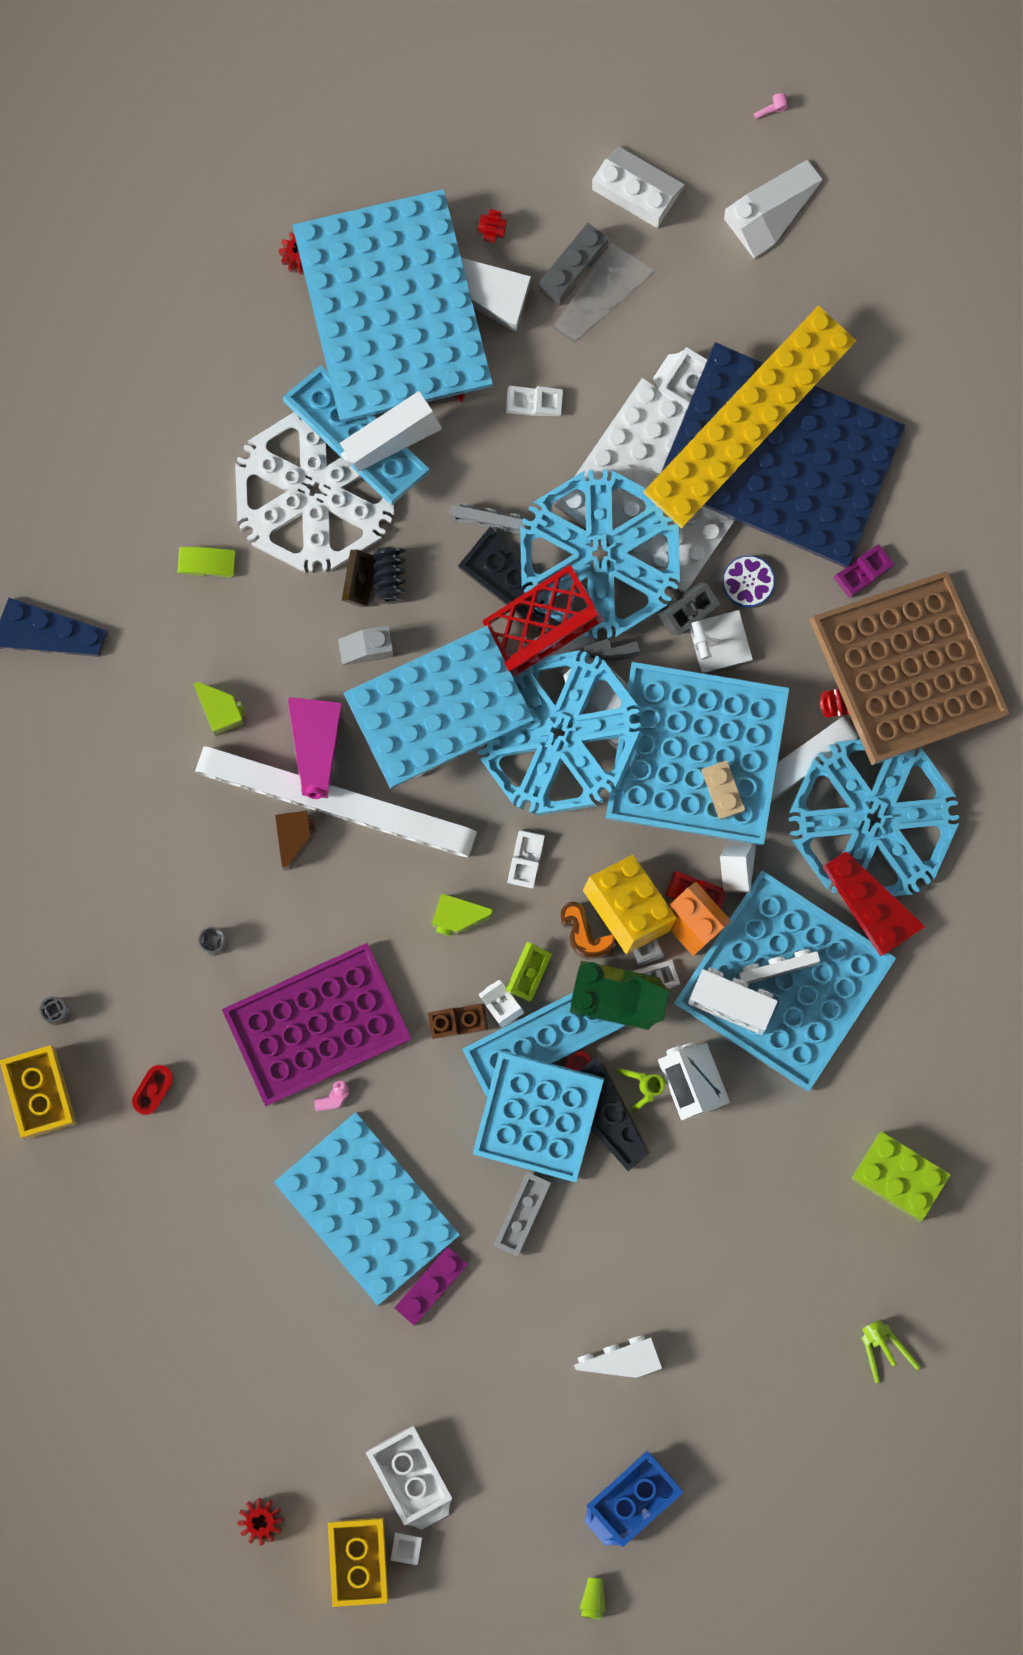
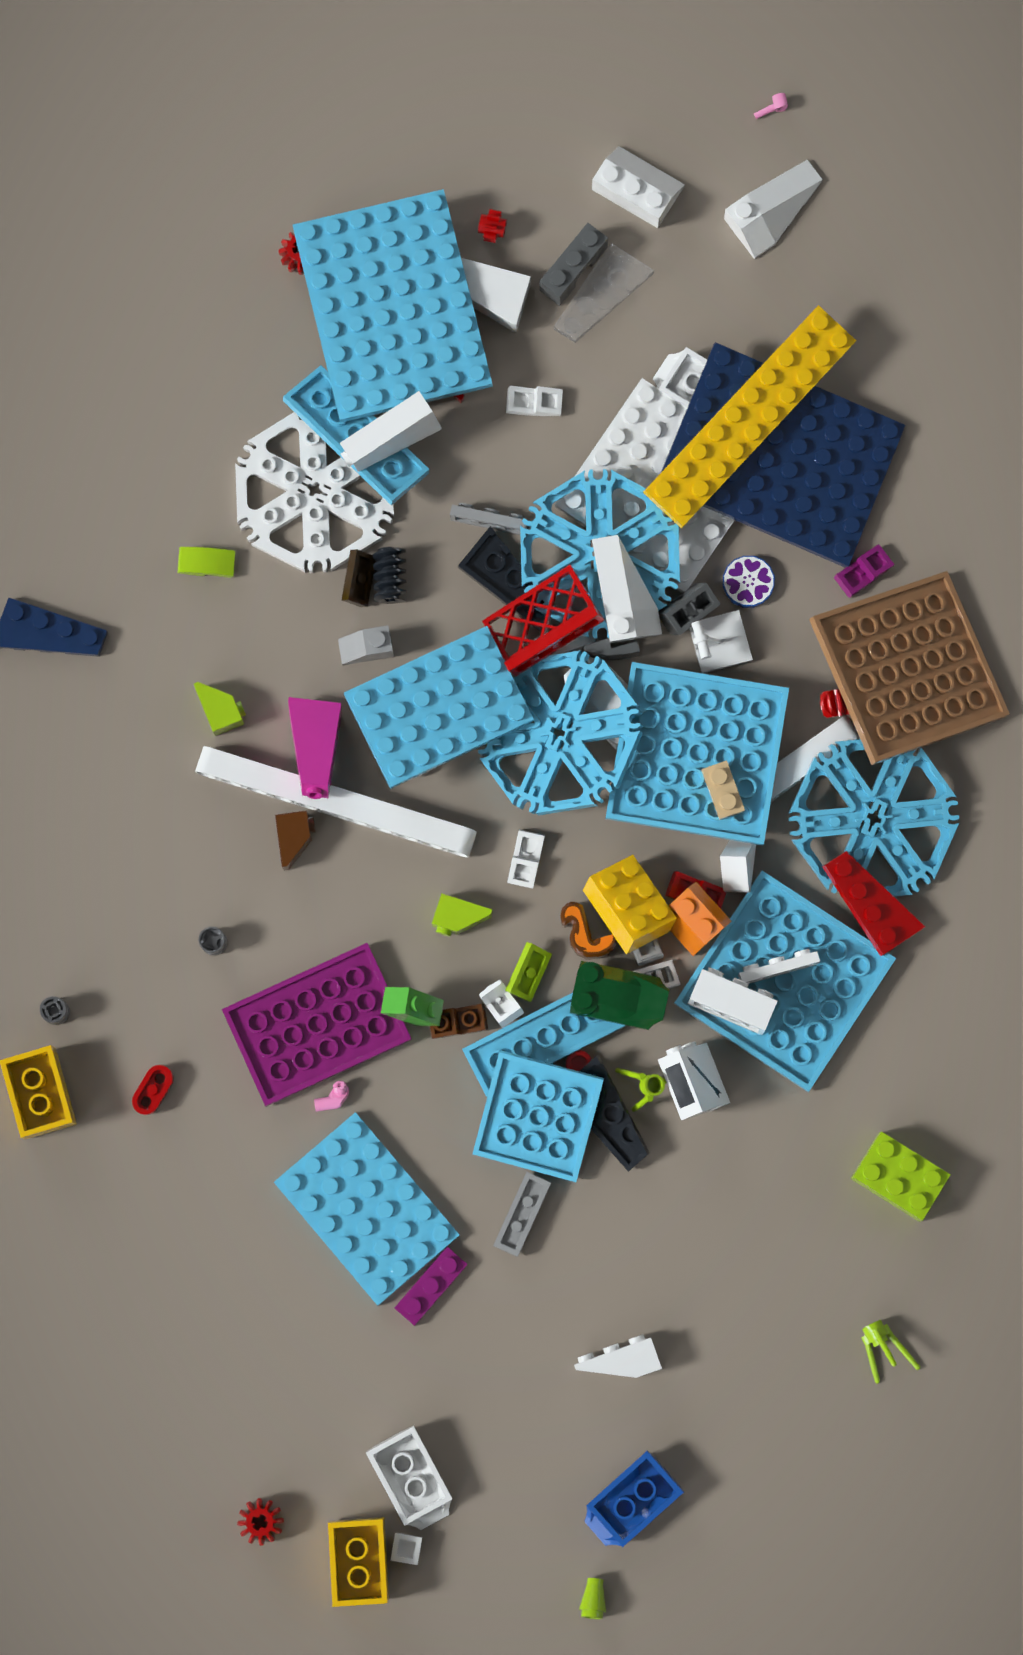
(412, 1006): none -> bright green brick
(625, 599): none -> white wedge

